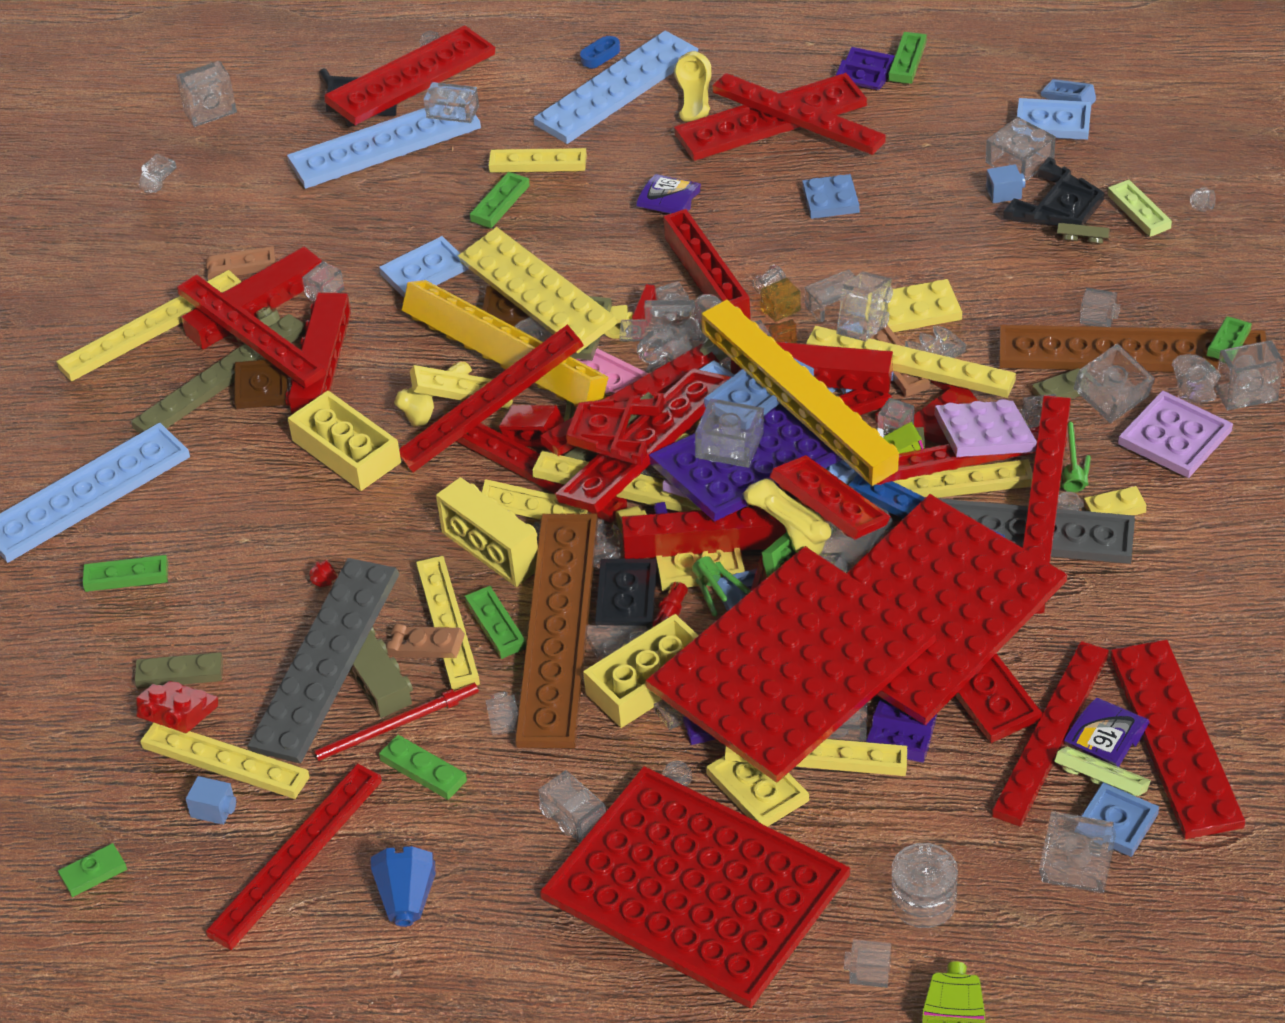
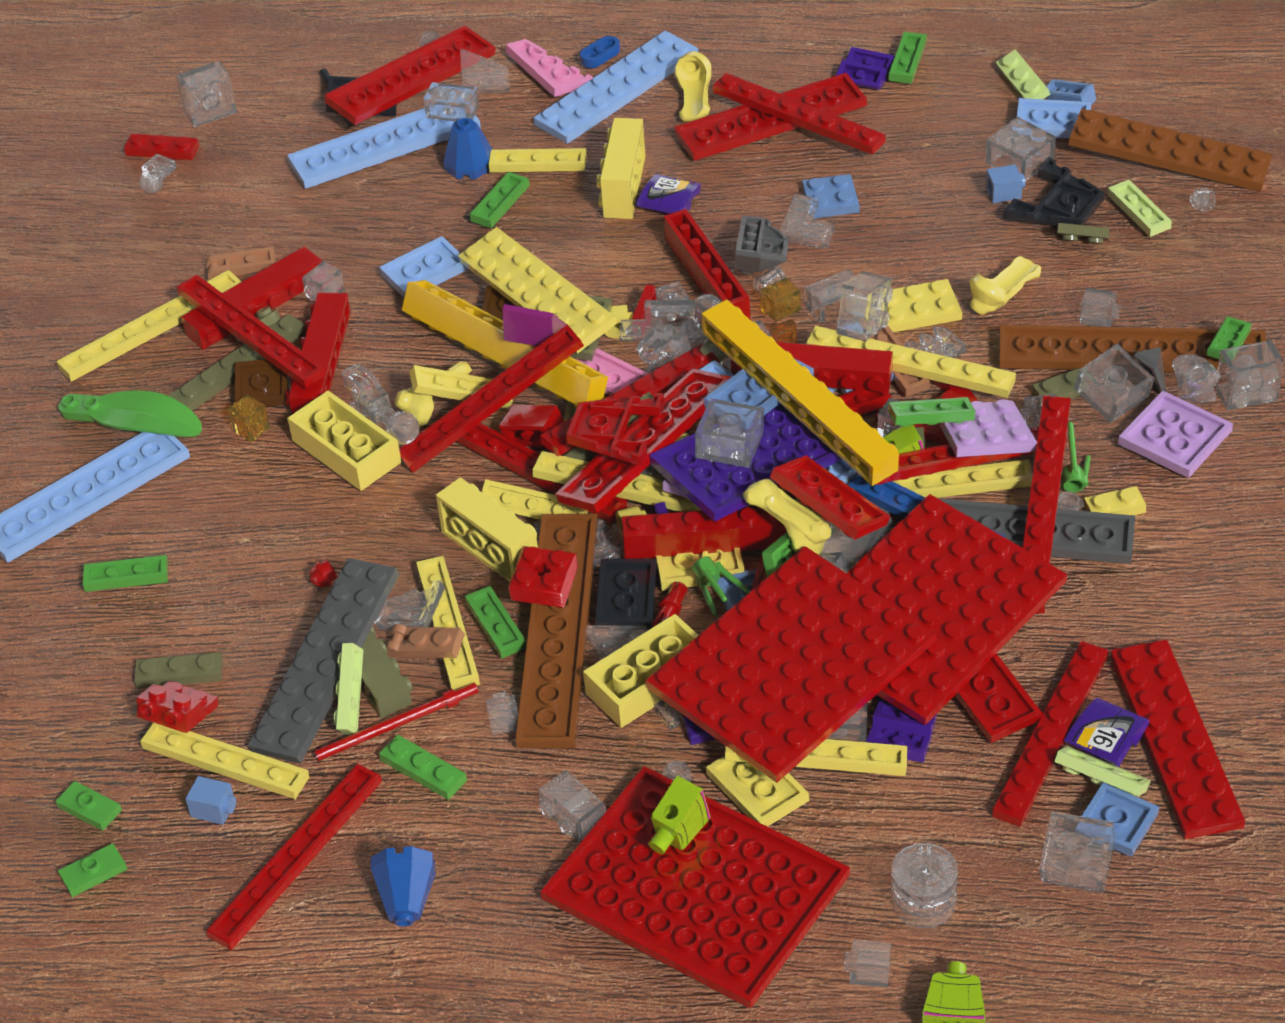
(88, 805): none -> bright green plate
(134, 412): none -> bright green plant
(167, 146): none -> red plate
(249, 418): none -> clear yellow brick
(349, 688): none -> yellowish green plate
(375, 405): none -> clear piece
(411, 608): none -> clear wing
(467, 150): none -> blue cone
(483, 73): none -> clear wing
(529, 325): none -> magenta slope
(543, 576): none -> red brick
(546, 69): none -> bright pink wing
(622, 168): none -> light yellow brick
(679, 816): none -> lime torso
(759, 245): none -> dark grey wedge
(802, 228): none -> clear plate
(931, 411): none -> bright green plate
(995, 292): none -> light yellow hair
(1022, 76): none -> yellowish green plate
(1152, 362): none -> dark grey slope
(1170, 149): none -> dark orange plate

